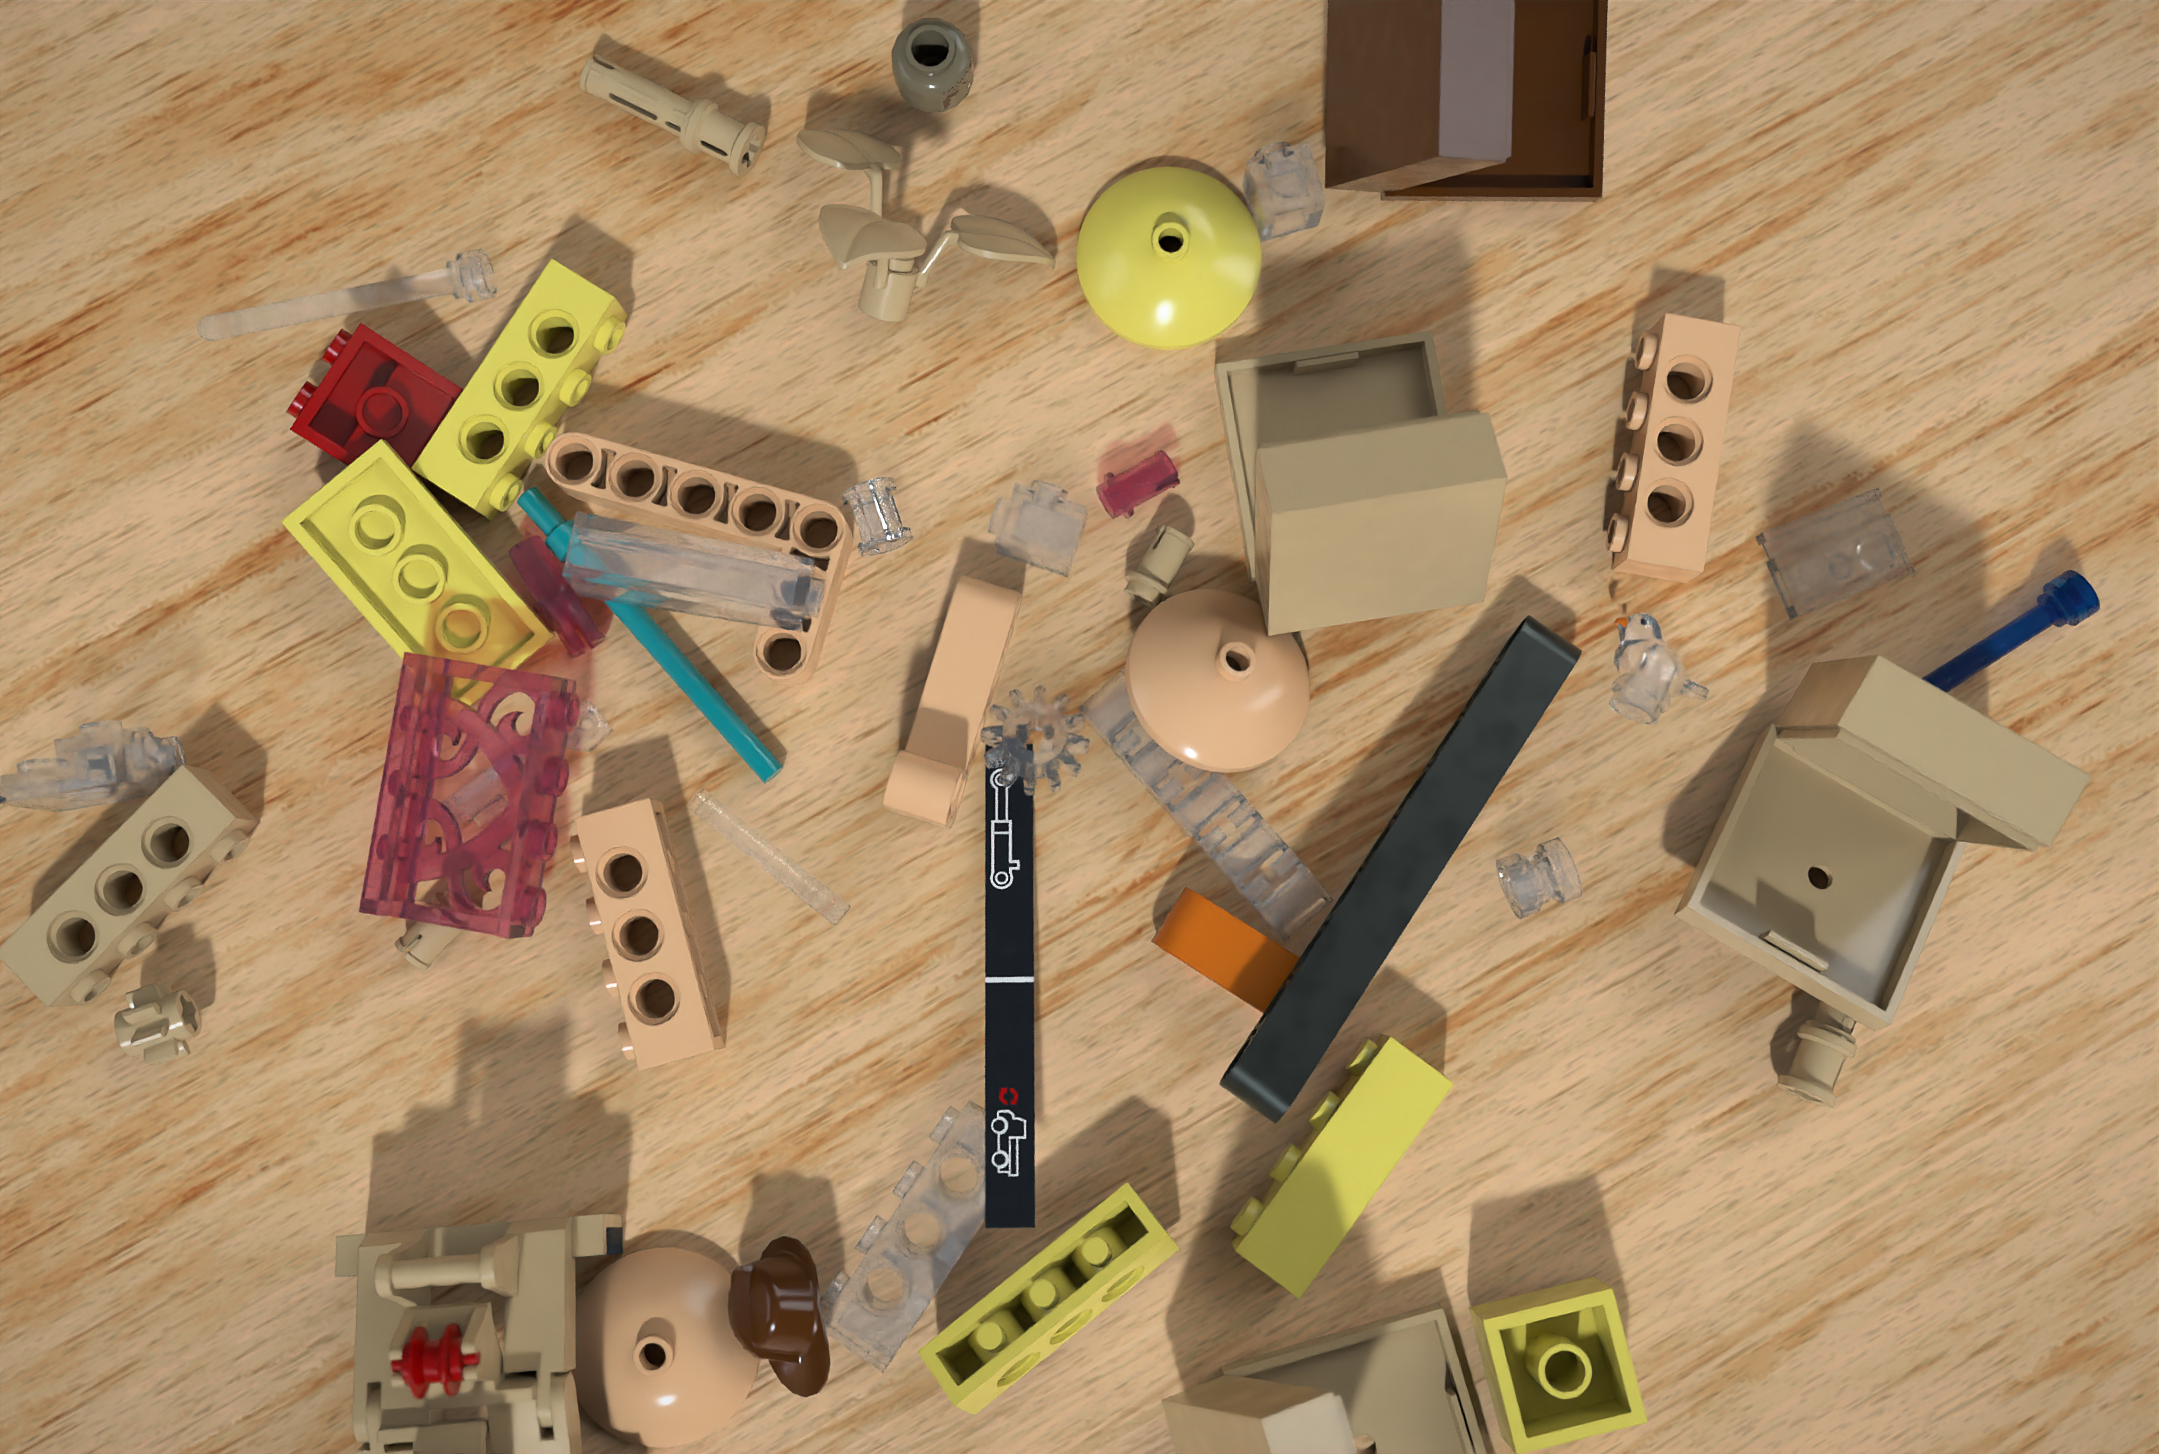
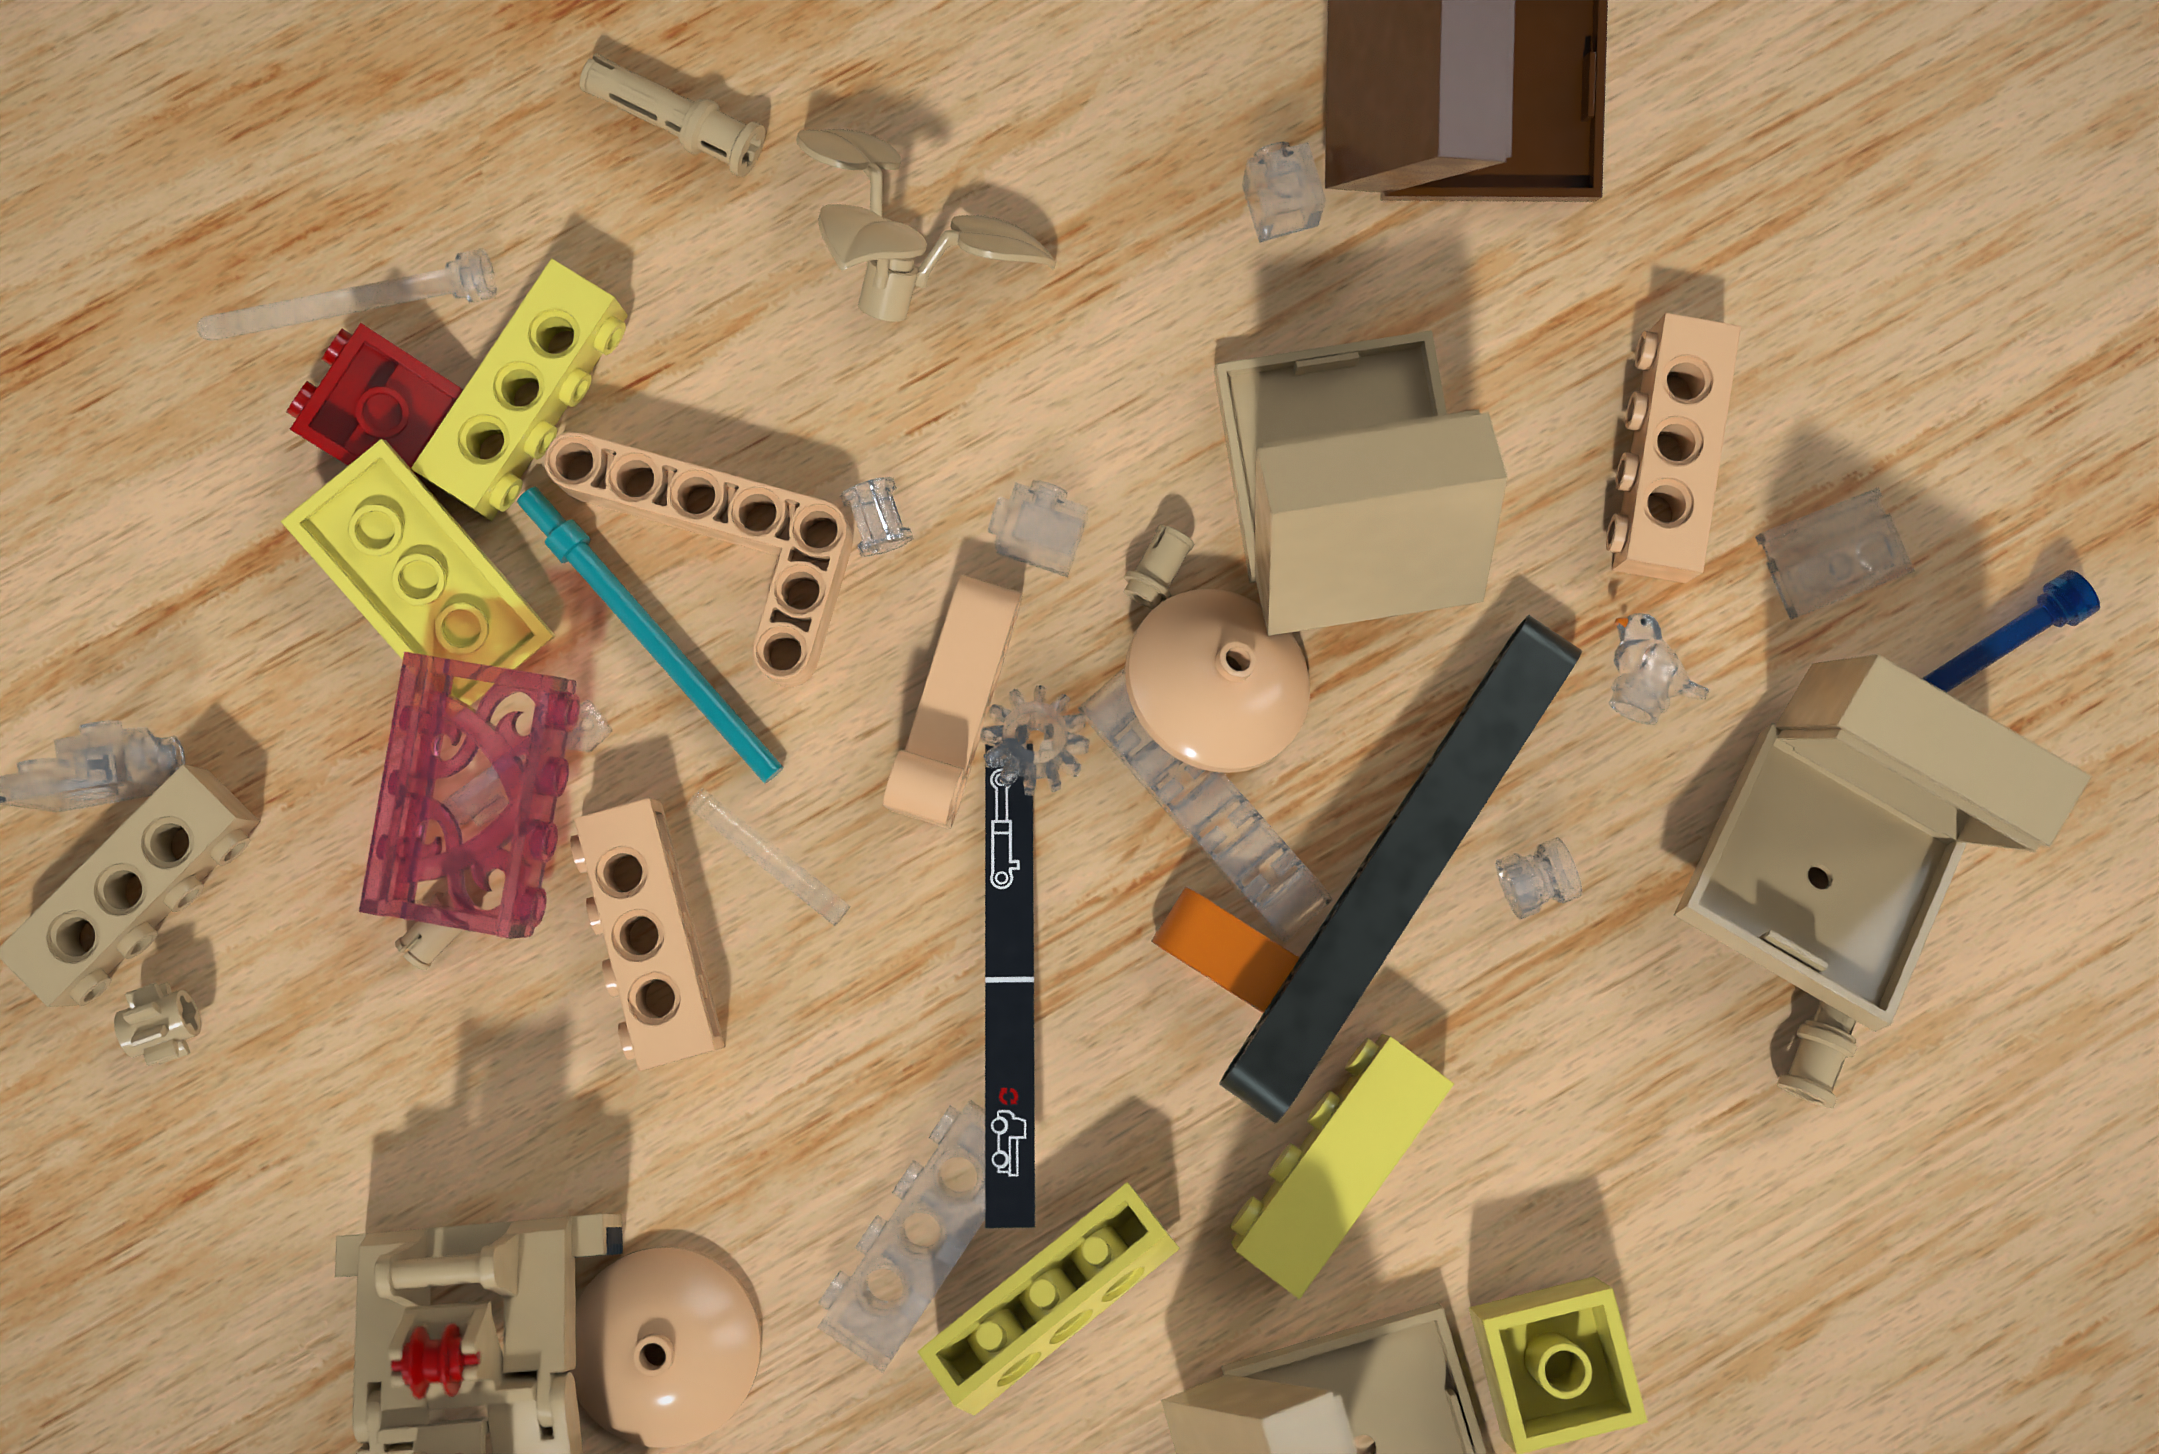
(555, 595): clear pink axle -> none
(690, 574): clear slope -> none
(780, 1315): reddish brown piece -> none
(932, 65): dark tan head -> none
(1137, 484): clear pink pin -> none
(1162, 295): light yellow dish -> none

